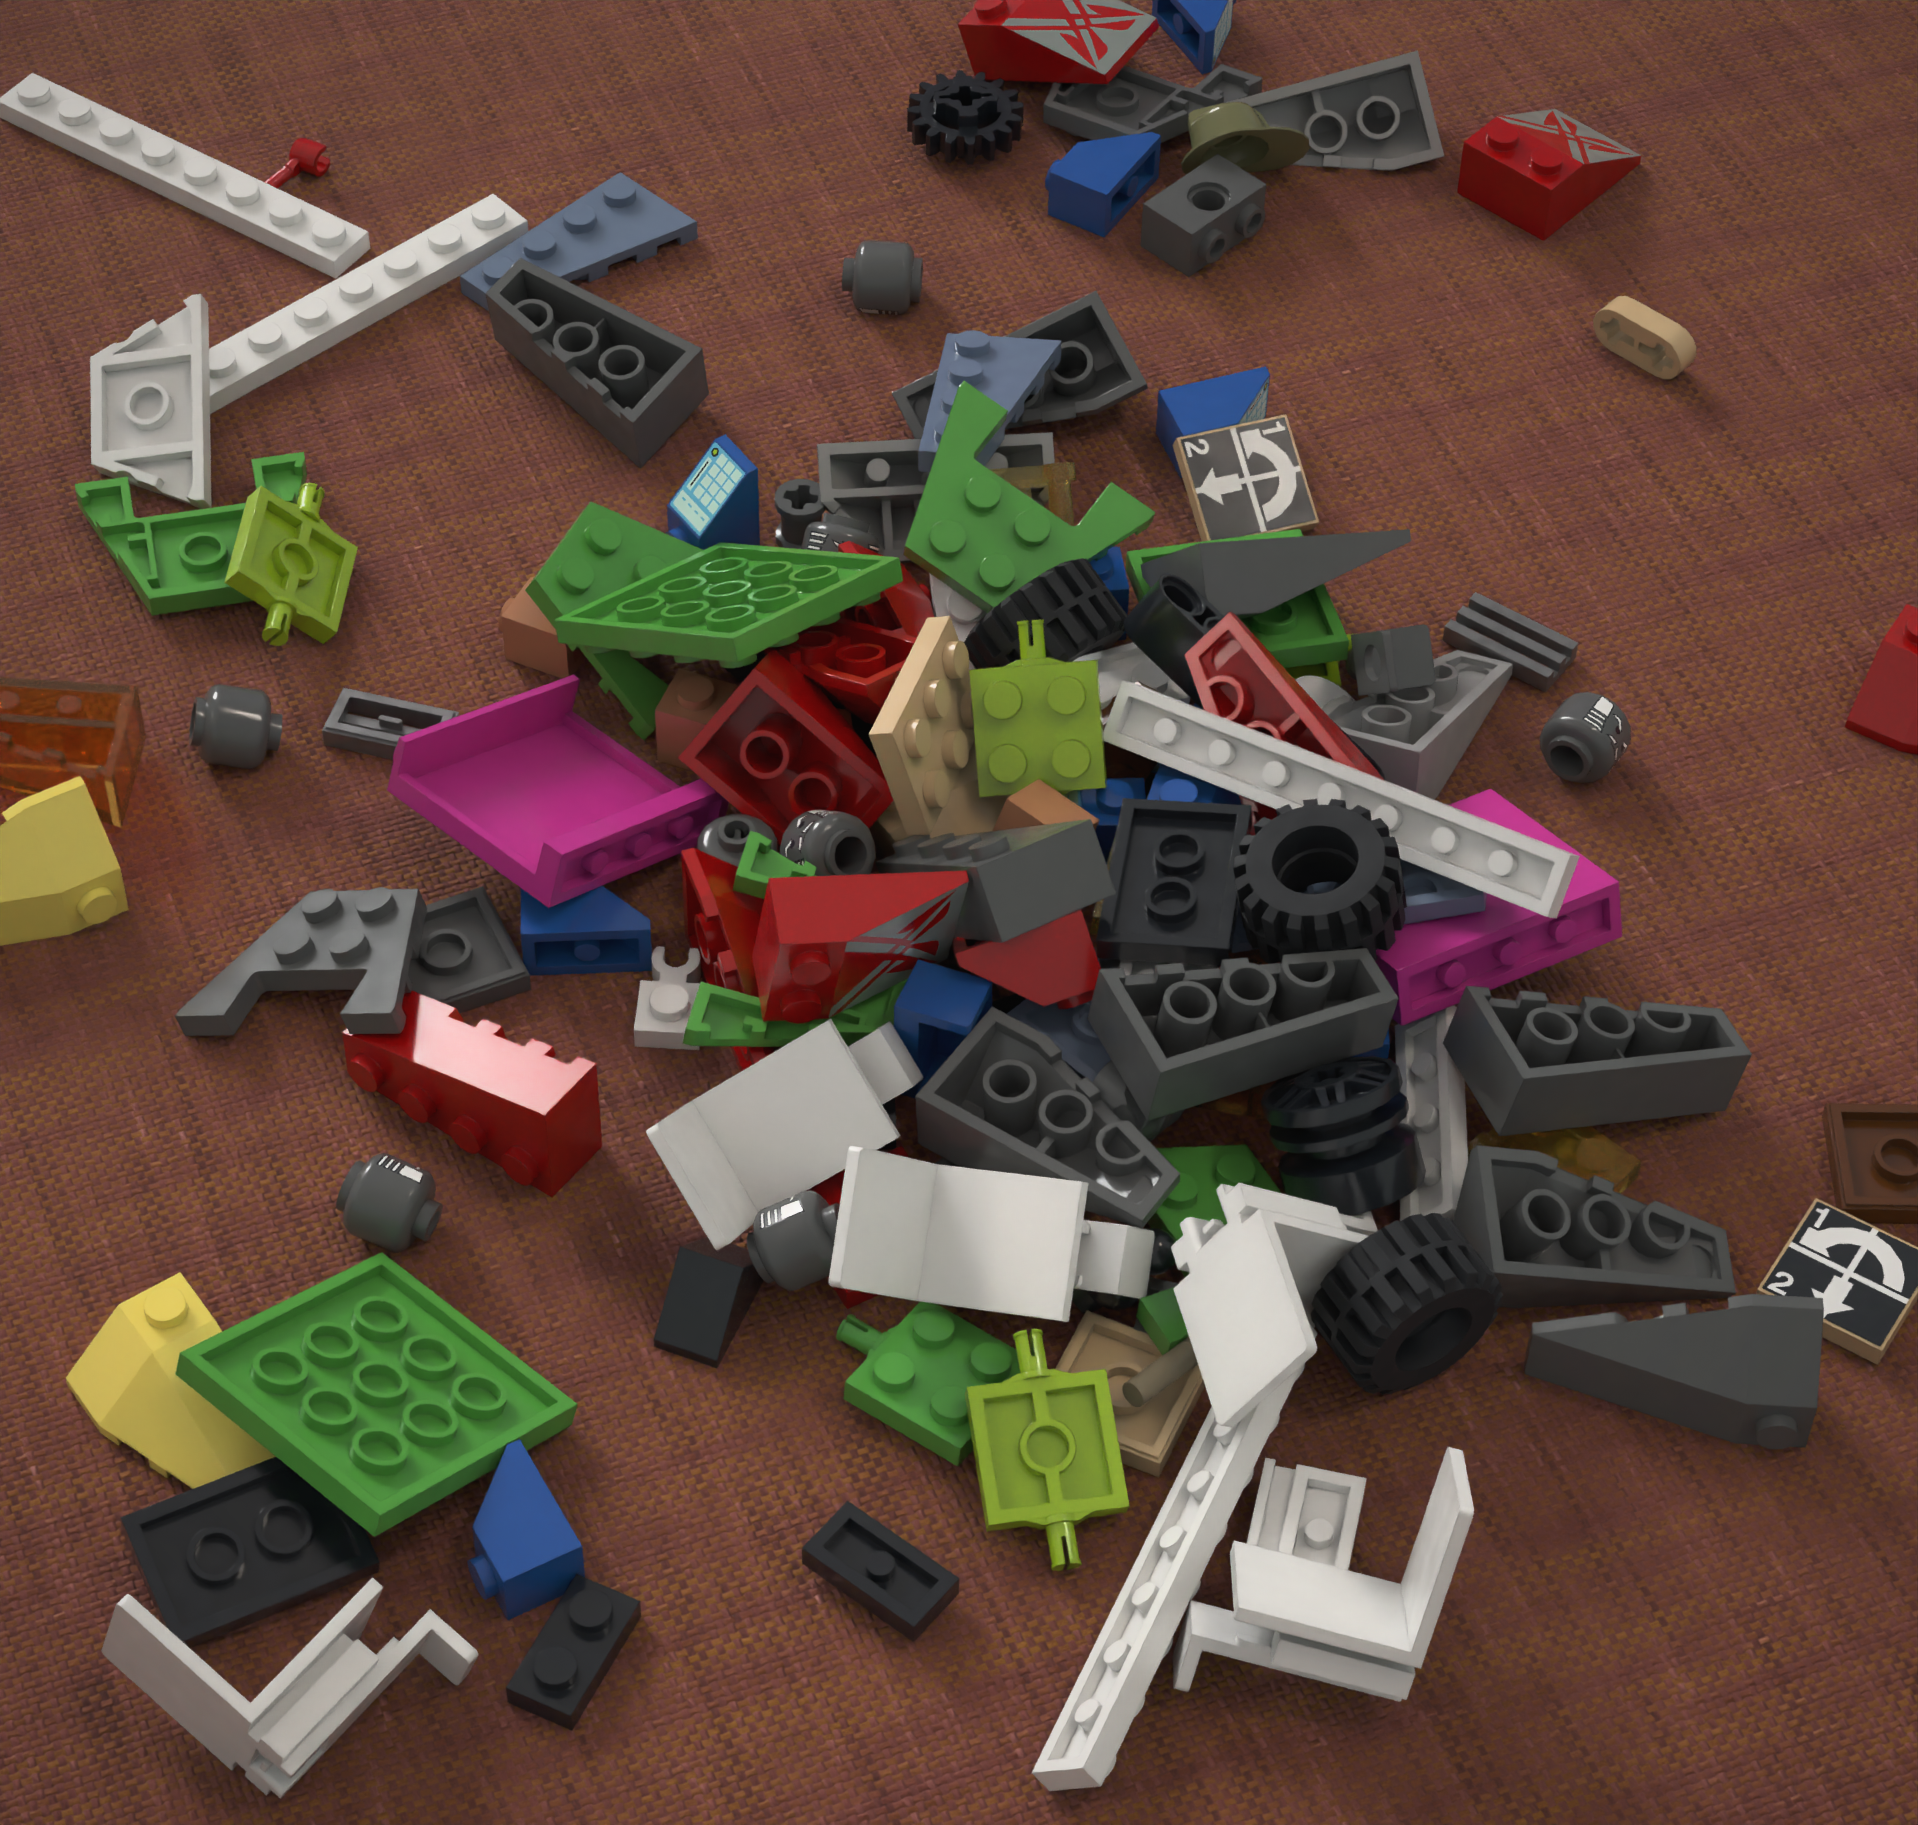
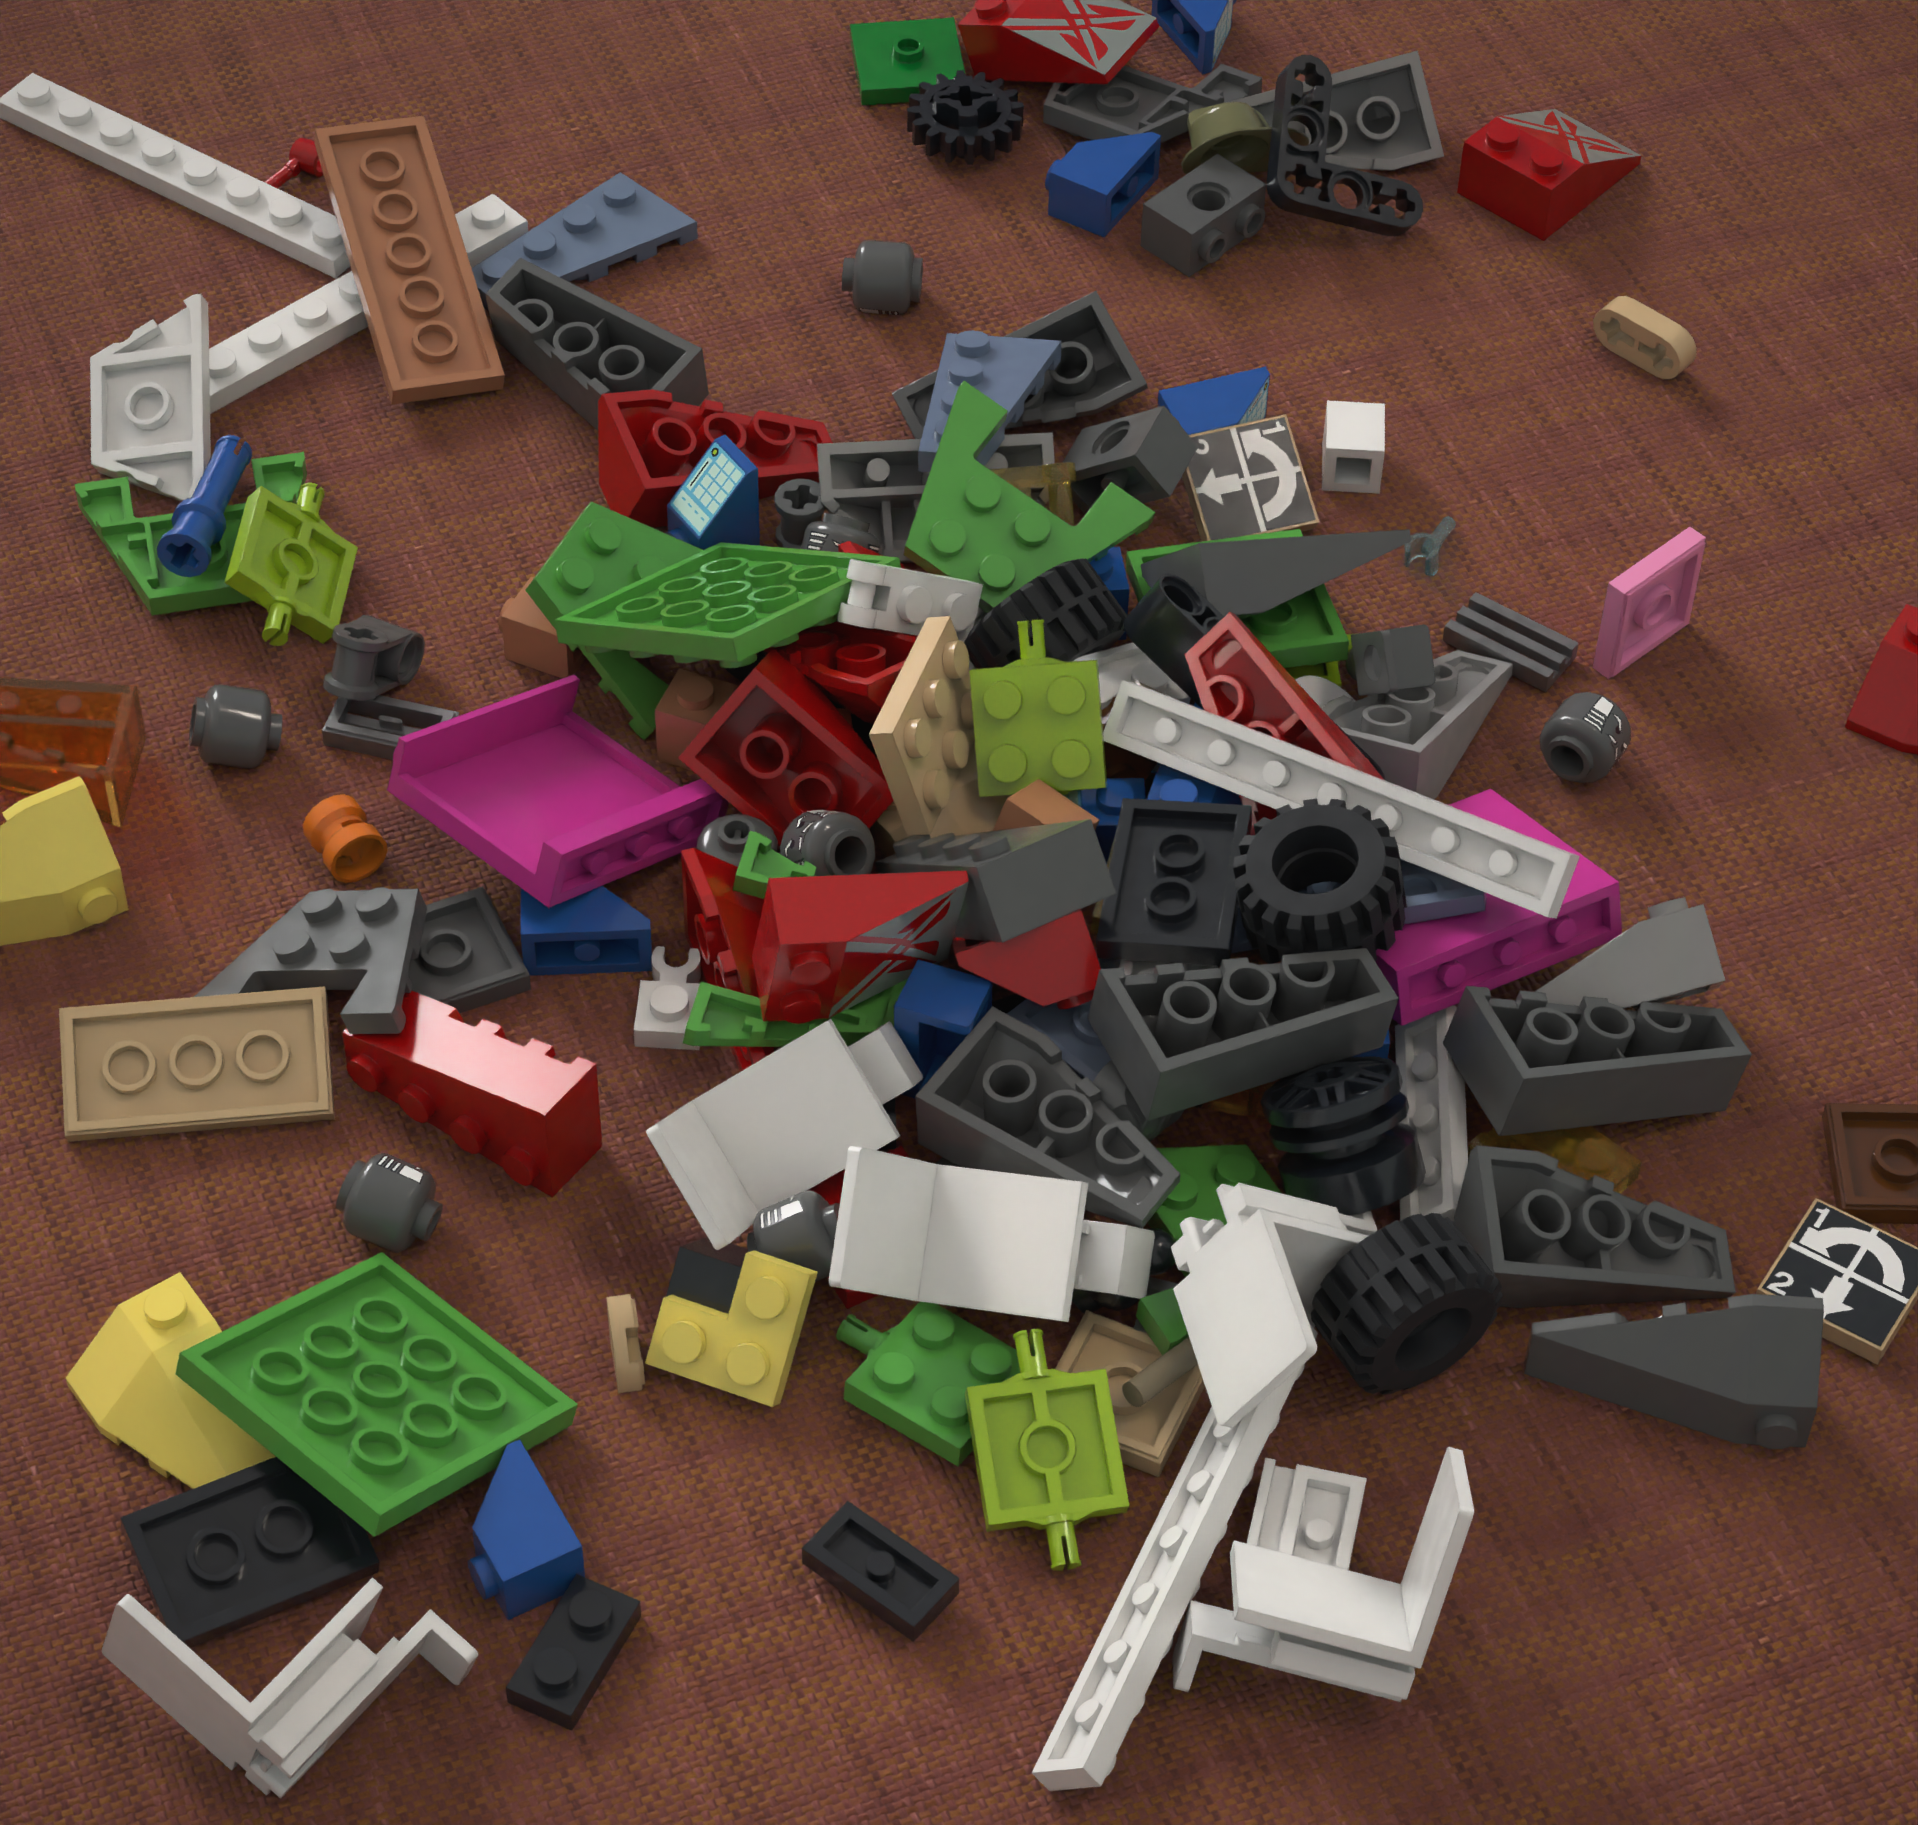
(196, 1064): none -> tan tile
(200, 519): none -> blue pin
(341, 829): none -> orange wheel
(372, 658): none -> dark grey piece
(408, 260): none -> nougat plate
(625, 1343): none -> tan tile
(655, 443): none -> red wedge
(751, 1345): none -> light yellow plate
(902, 54): none -> green plate
(905, 598): none -> white plate
(1136, 452): none -> dark grey brick
(1310, 166): none -> black beam
(1353, 447): none -> white brick
(1429, 545): none -> clear light blue hand
(1649, 602): none -> bright pink tile
(1649, 962): none -> light grey wedge

